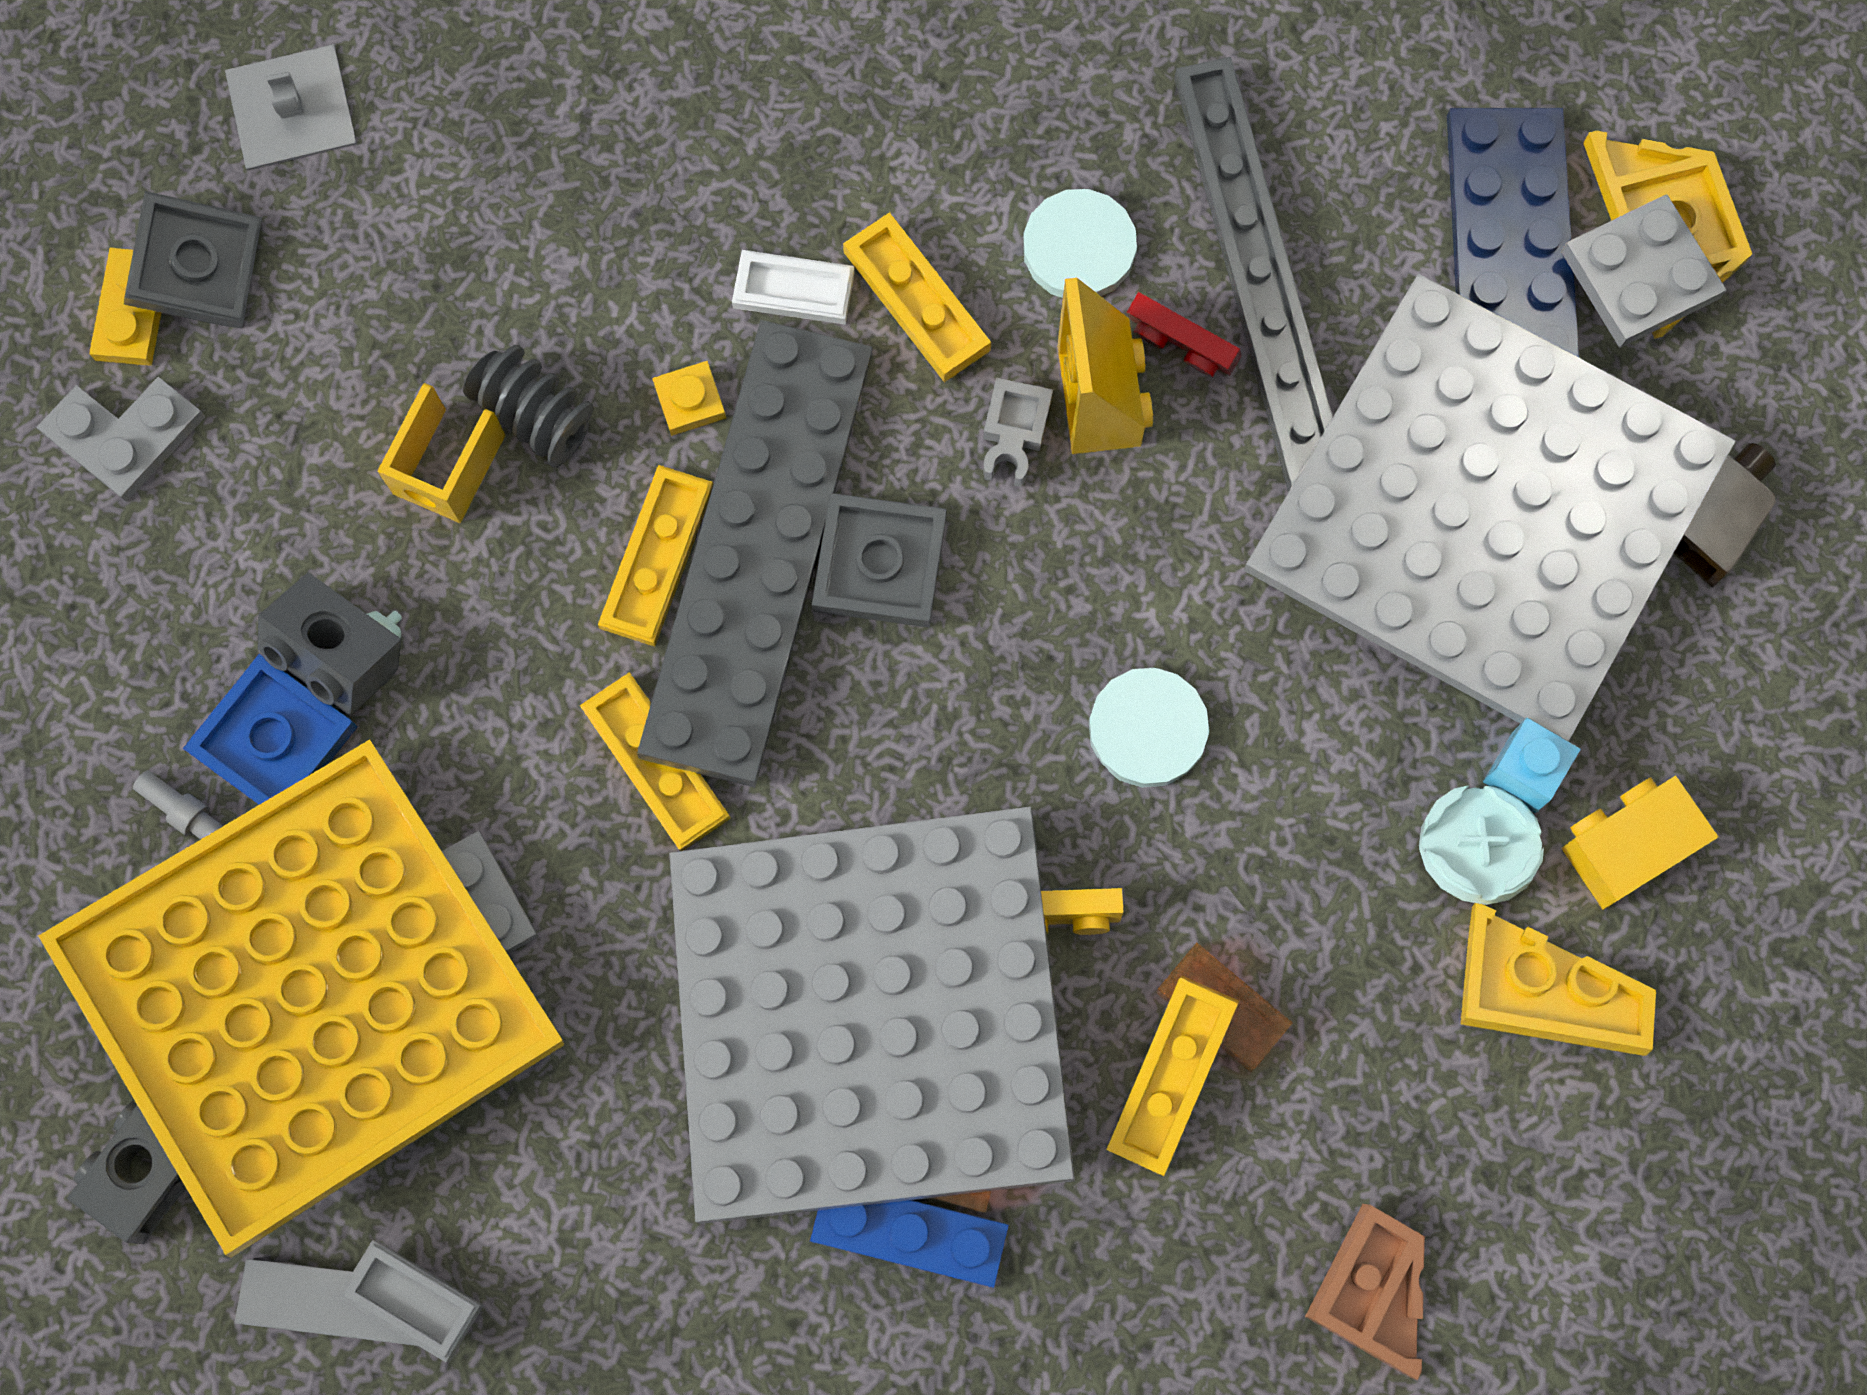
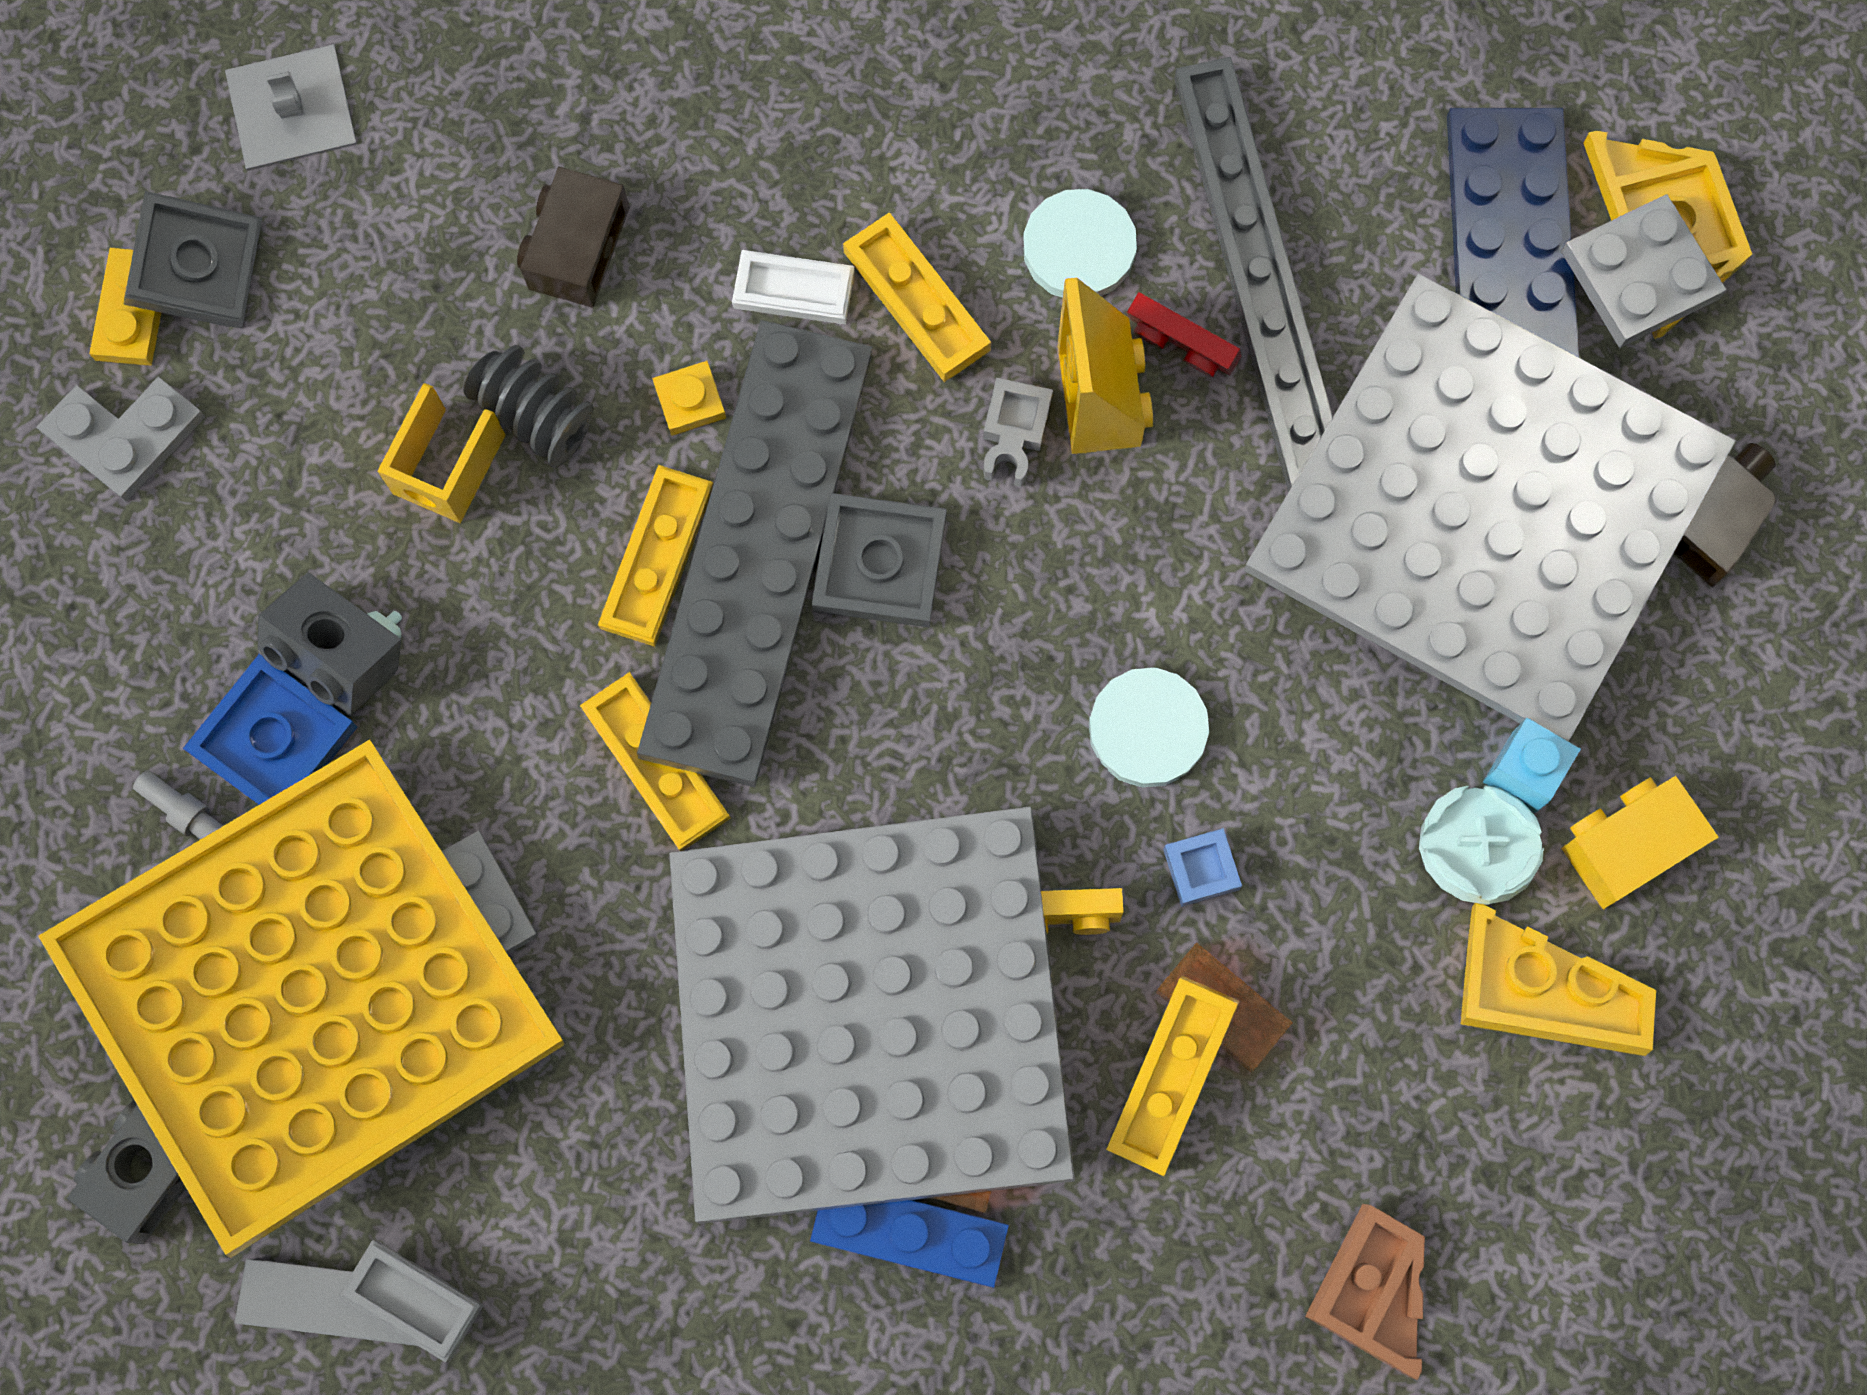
(573, 236): none -> dark brown brick
(1202, 867): none -> medium blue plate

